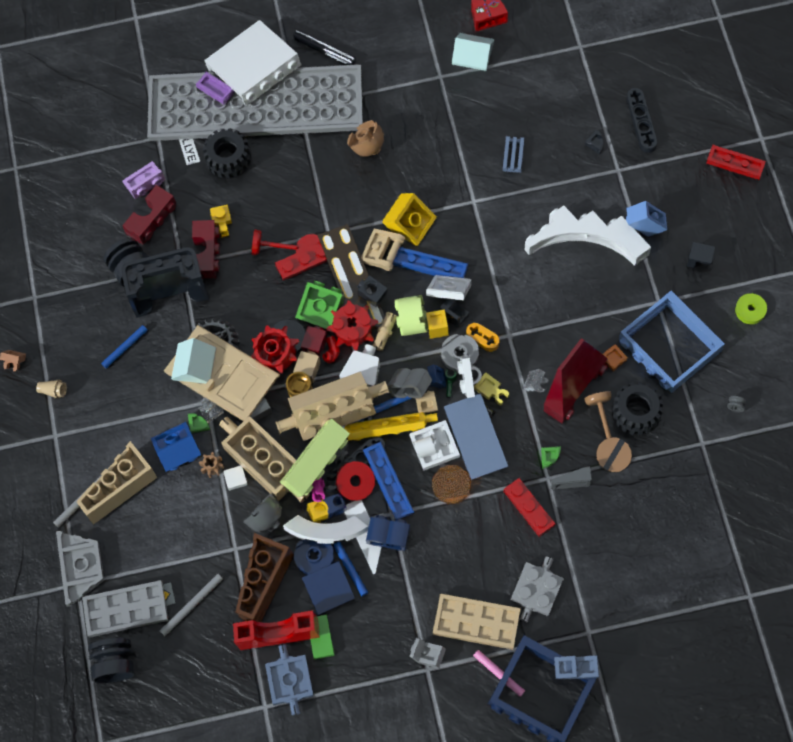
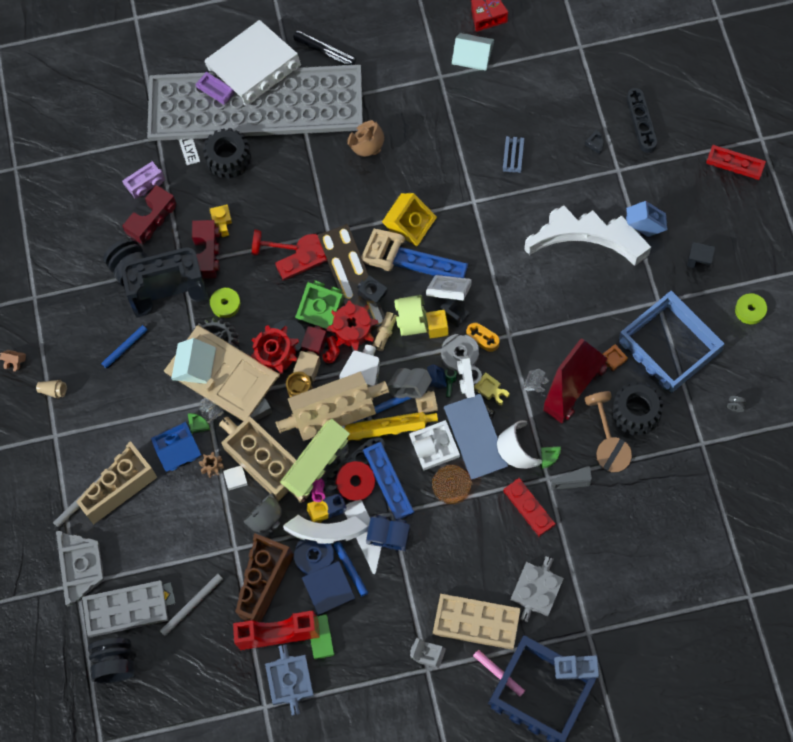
(229, 309): none -> lime piece
(511, 450): none -> white piece

